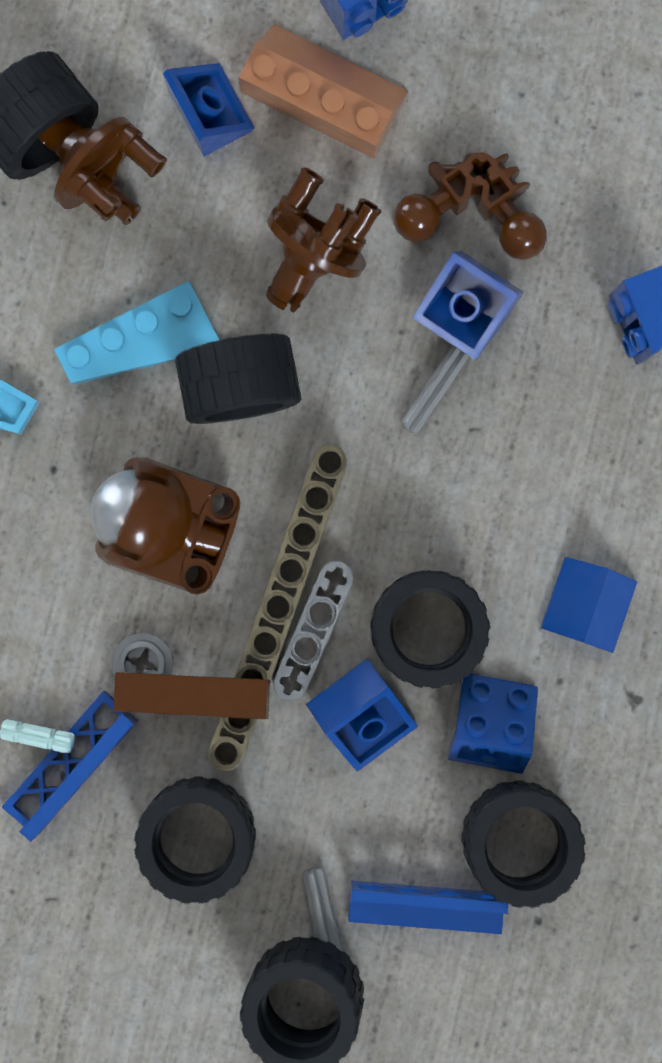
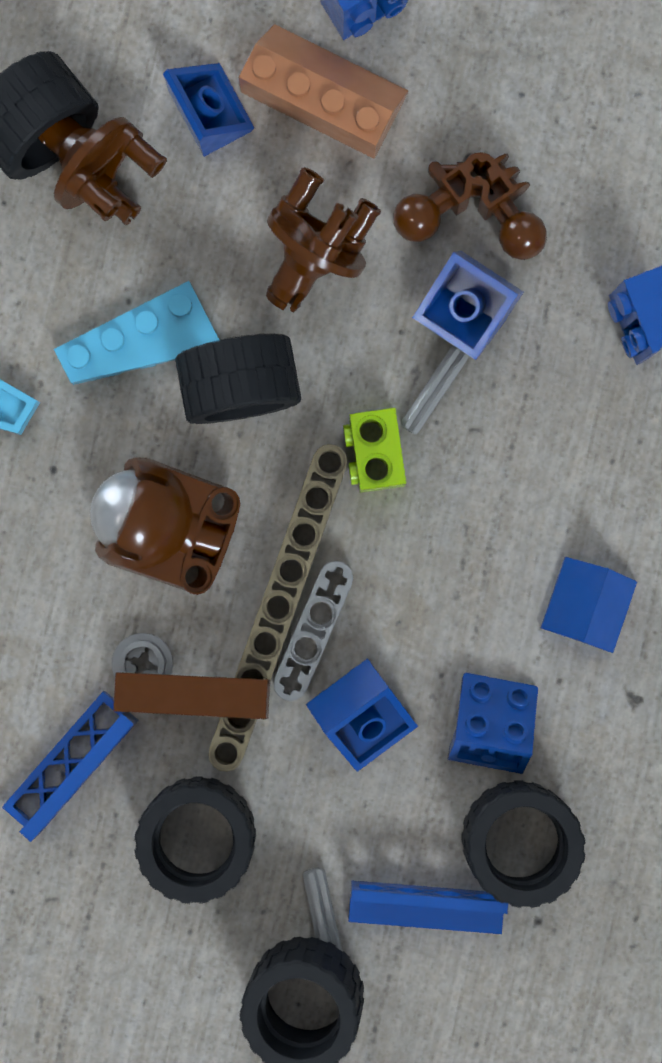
(37, 736): light aqua axle -> none
(385, 449): none -> lime brick
(474, 641): black tyre -> none

